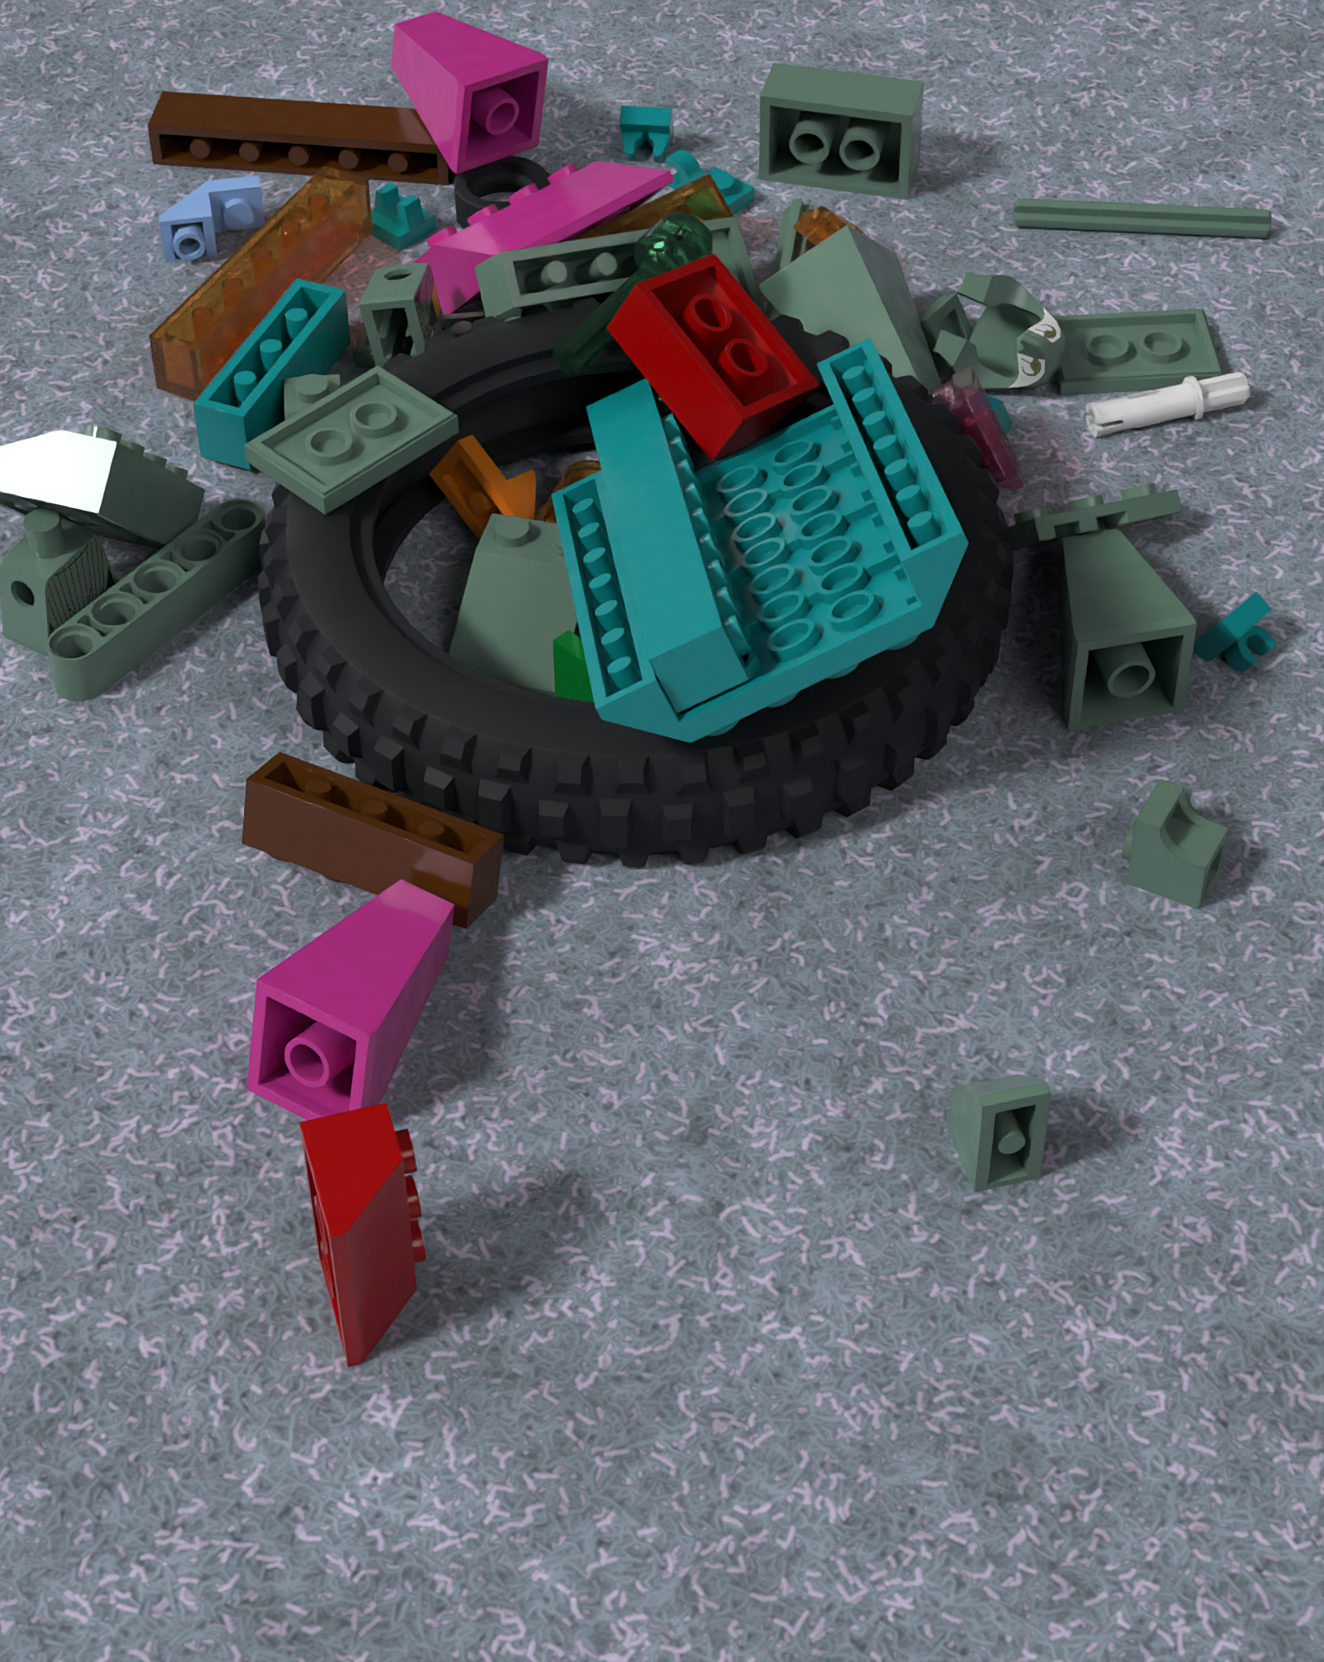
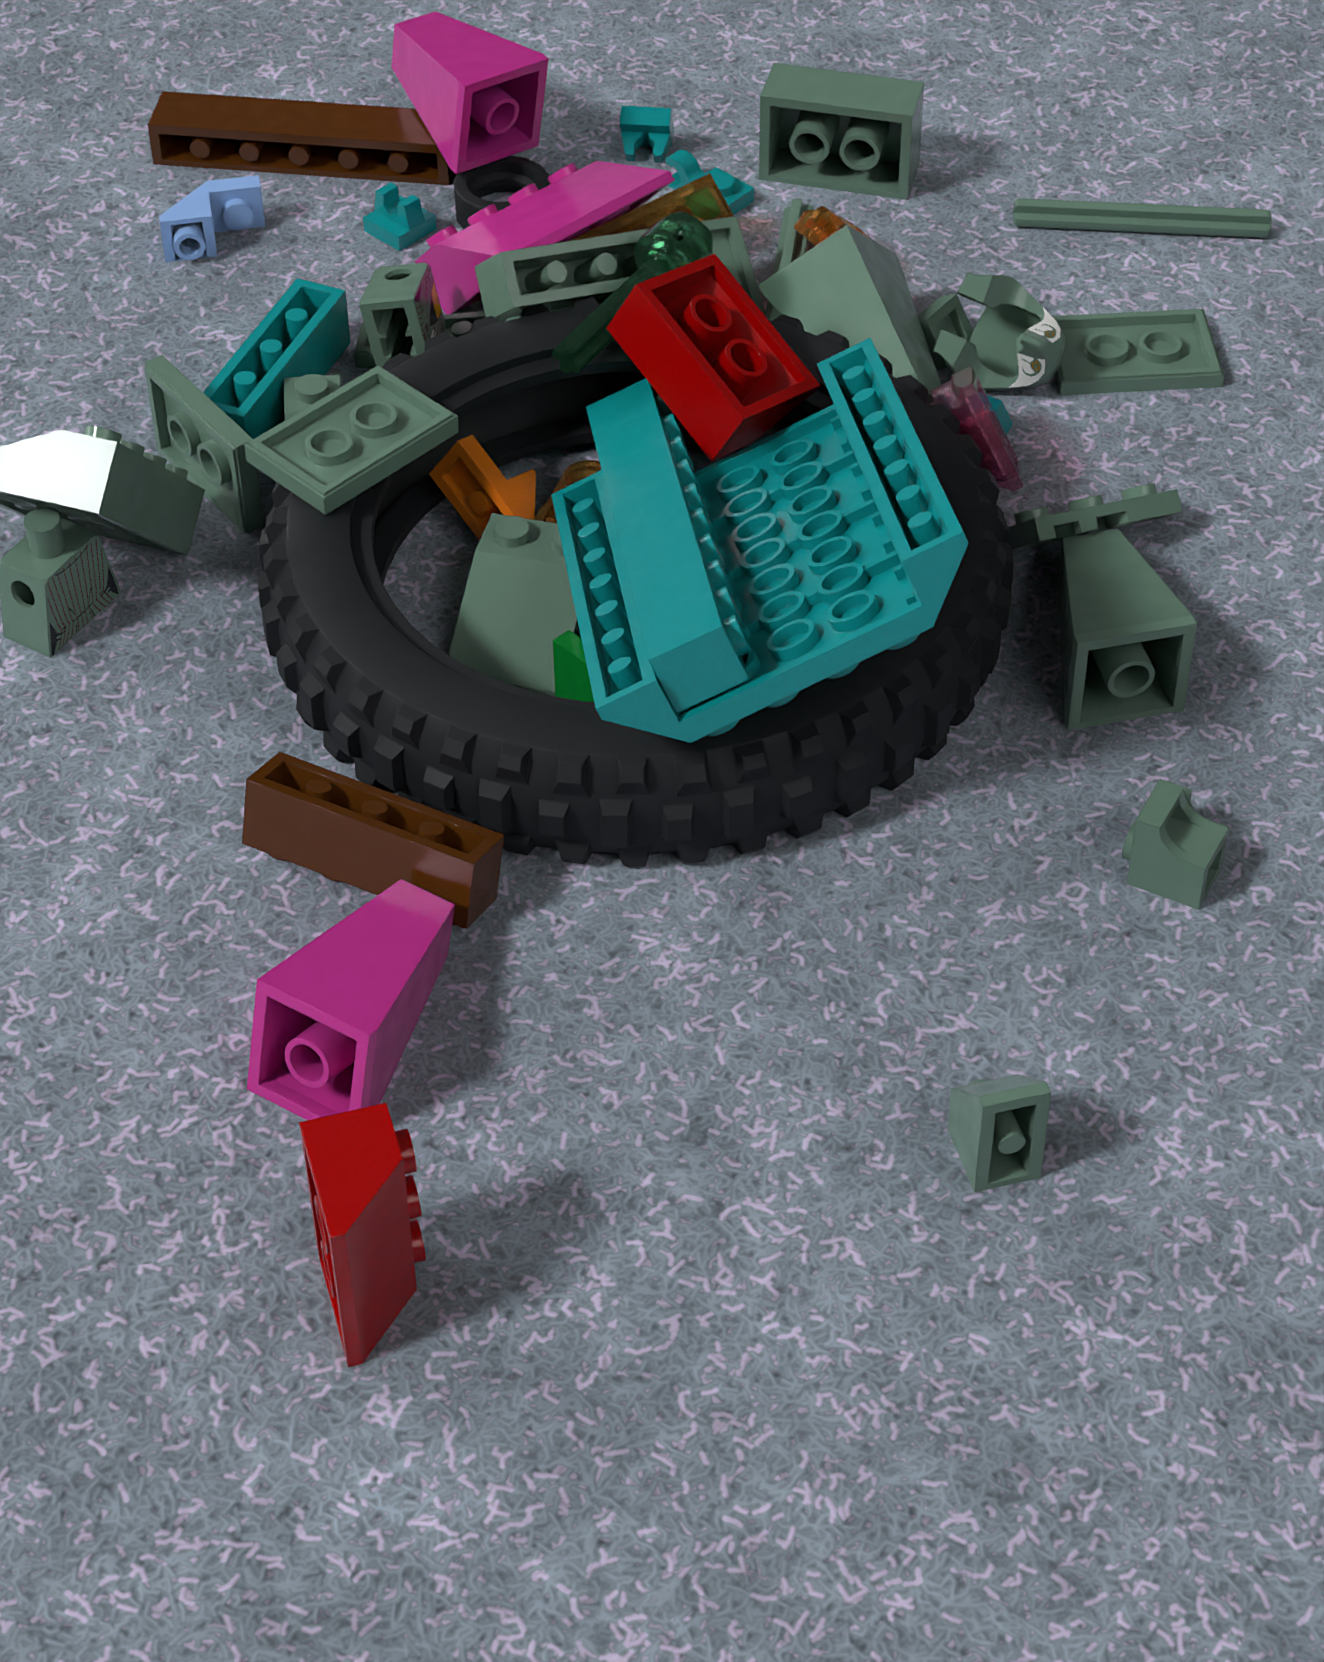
(156, 600): sand green beam -> none
(205, 443): none -> sand green tile
(300, 241): clear orange brick -> none
(1167, 403): white axle -> none
(1237, 632): teal tile -> none

